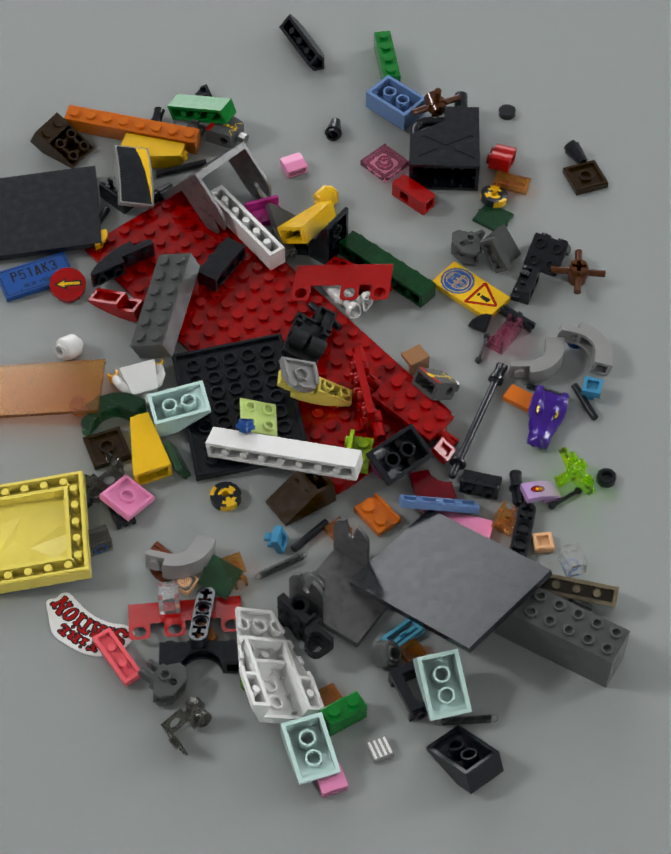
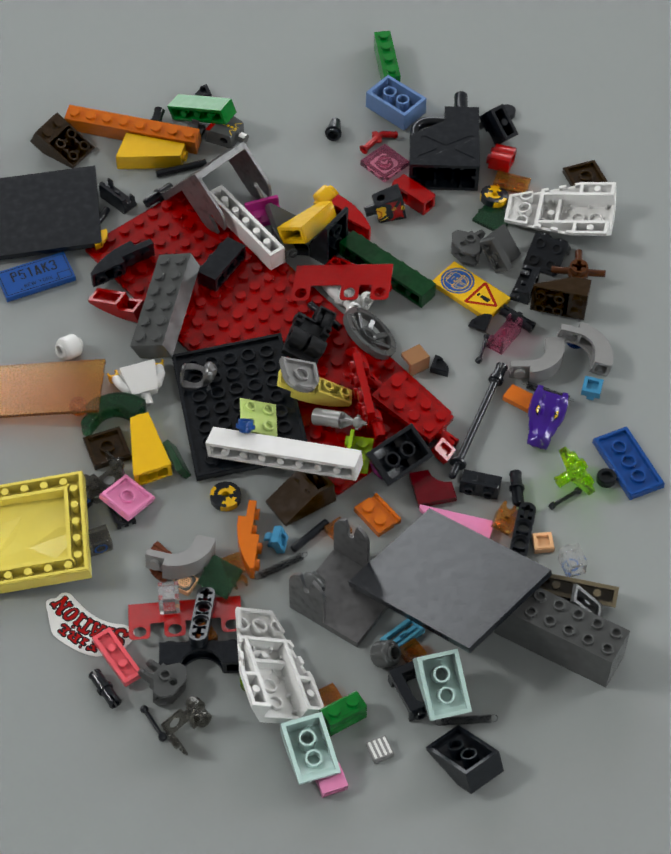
(67, 284): red tile -> none
(105, 688): none -> black pin
(133, 177): black slope -> none
(161, 735): none -> black hinge
(178, 407): light aqua slope -> none
(209, 372): none -> flat silver piece
(248, 539): none -> orange slope
(293, 165): bright pink piece -> none
(296, 616): black plate -> none
(303, 43): black brick -> none
(335, 419): none -> light grey wheel
(356, 219): none -> red slope
(366, 337): none -> dark grey wheel
(377, 138): none -> red piece
(387, 205): none -> black torso
(435, 103): reddish brown bar -> none
(435, 384): dark grey torso -> none
(438, 504): medium blue tile -> none
(439, 366): none -> black tile
(498, 124): none -> black hinge
(540, 490): lavender slope -> none
(562, 297): none -> dark brown slope
(572, 210): none -> white wedge
(575, 152): black cone -> none
(584, 401): black piece -> none
(585, 600): none -> dark grey slope
(629, 463): none -> blue tile

